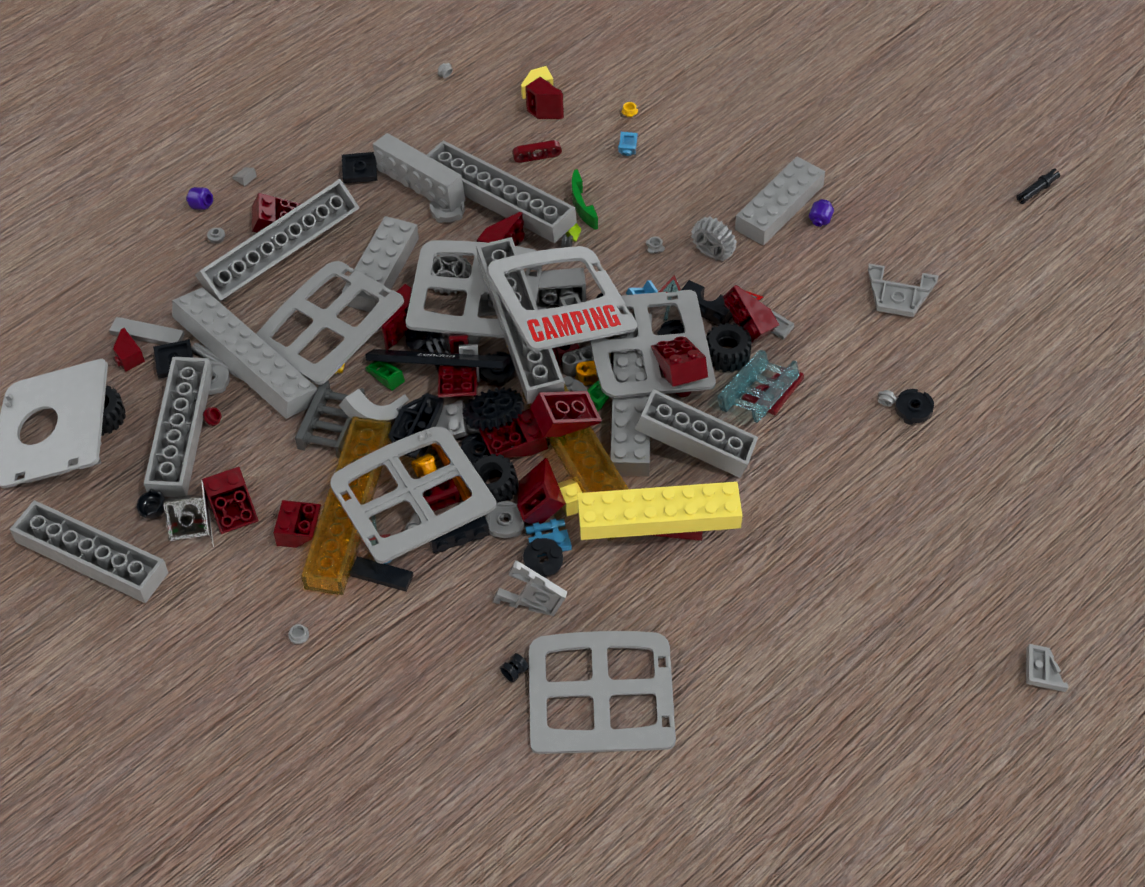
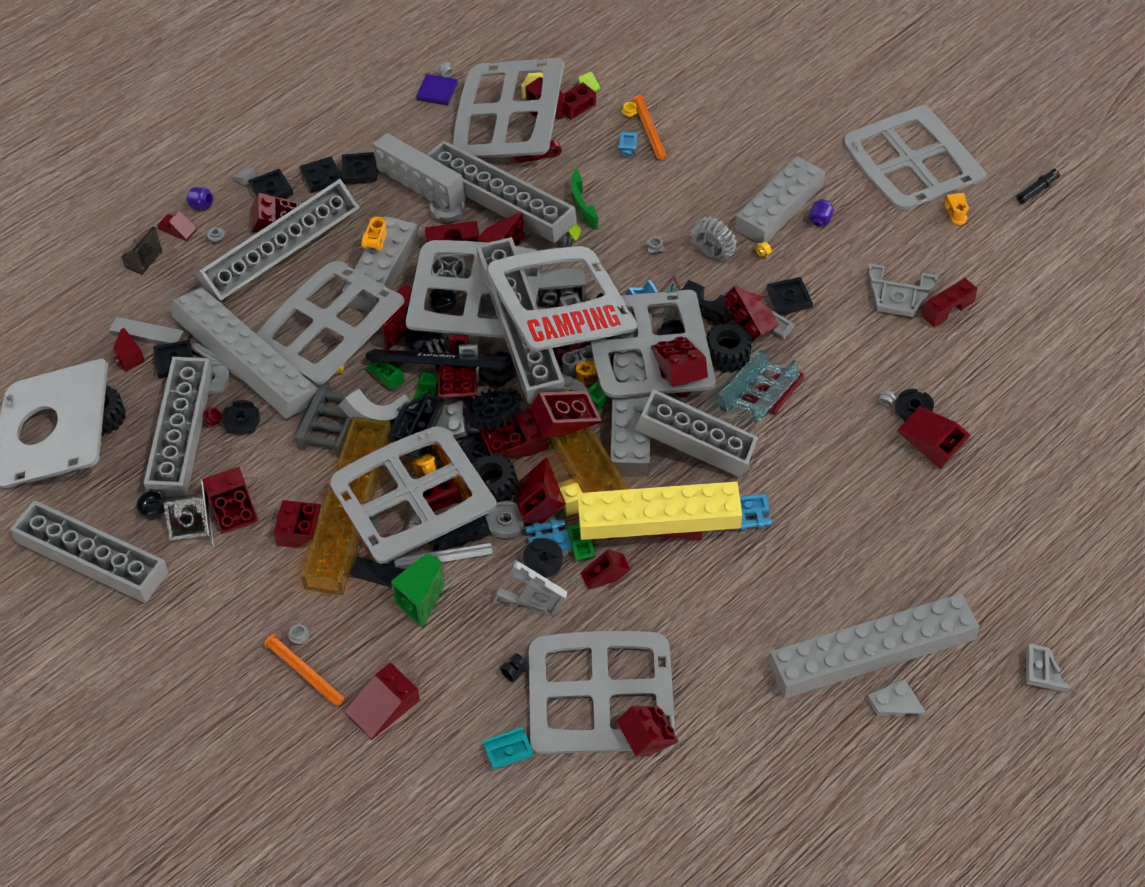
(142, 251): none -> clear smoke slope
(177, 226): none -> slope
(241, 426): none -> black plate
(271, 184): none -> black plate
(304, 670): none -> orange axle
(320, 174): none -> black plate
(375, 234): none -> light orange piece
(382, 701): none -> dark red slope
(419, 588): none -> green slope
(427, 384): none -> green slope
(437, 89): none -> dark purple tile
(442, 300): none -> black hair
(447, 555): none -> light grey axle
(455, 232): none -> dark red arch
(506, 106): none -> light grey window
(507, 748): none -> teal plate
(578, 100): none -> dark red brick
(581, 548): none -> green slope
(590, 80): none -> lime slope
(605, 569): none -> dark red slope
(646, 730): none -> dark red slope
(649, 127): none -> orange axle
(754, 506): none -> dark azure plate
(763, 249): none -> yellow plate
(789, 295): none -> black plate
(873, 645): none -> light grey brick
(896, 700): none -> light grey wing
(913, 159): none -> light grey window
(933, 435): none -> dark red slope
(938, 308): none -> dark red arch
(957, 208): none -> light orange piece

